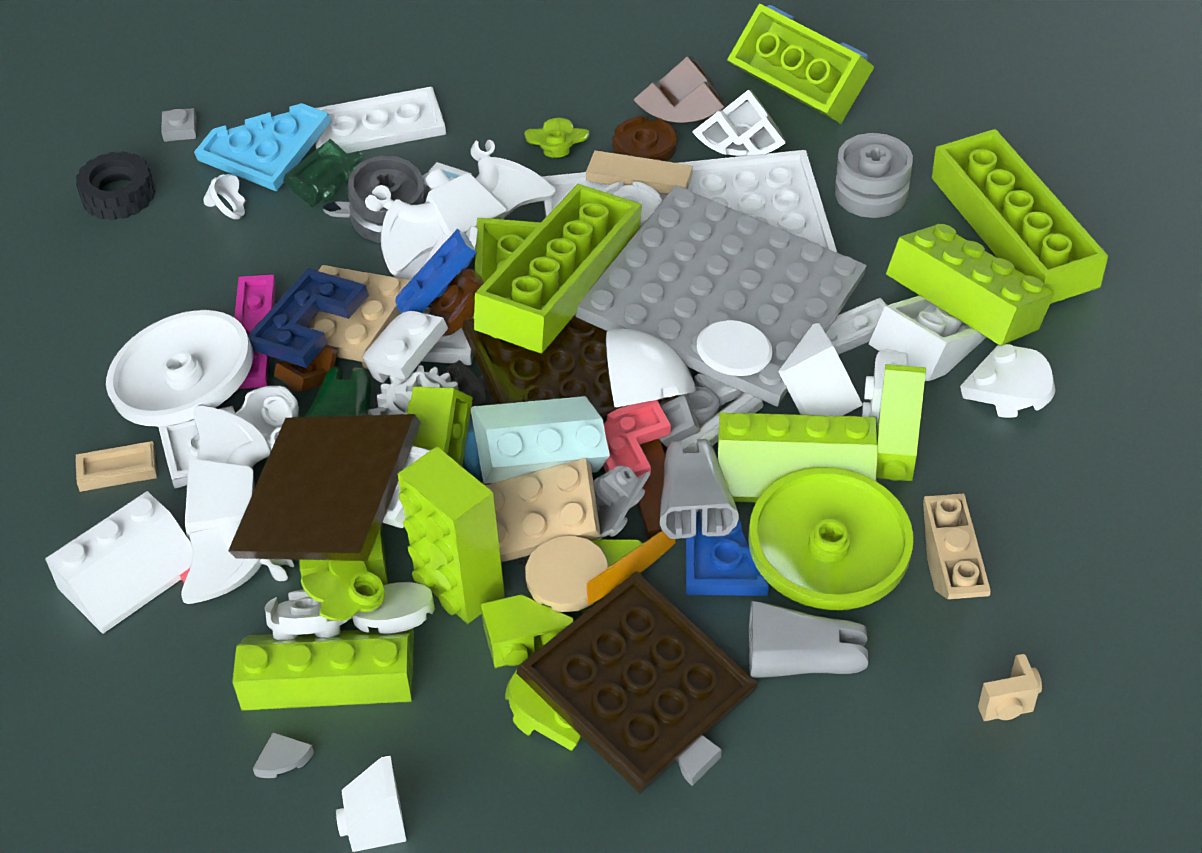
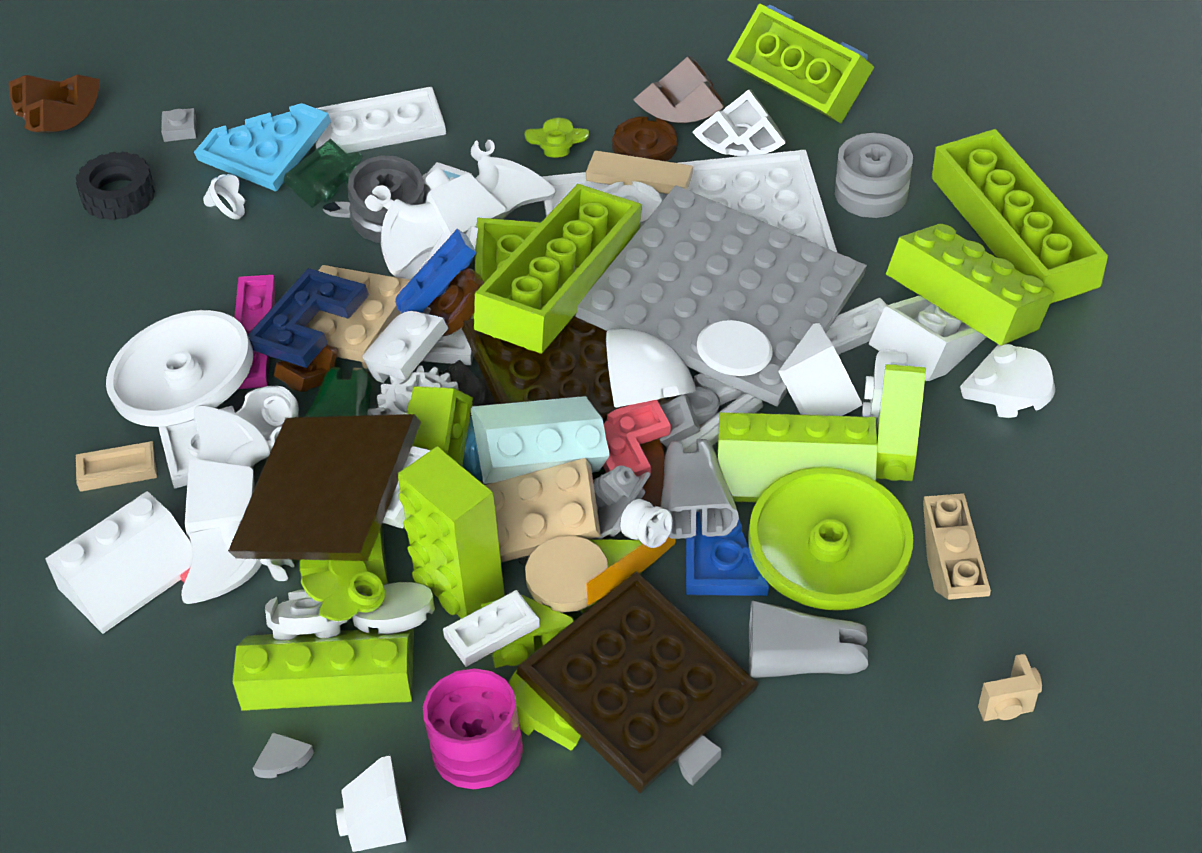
(53, 104): none -> reddish brown brick
(473, 728): none -> dark pink wheel
(491, 628): none -> white plate
(646, 523): none -> white wheel

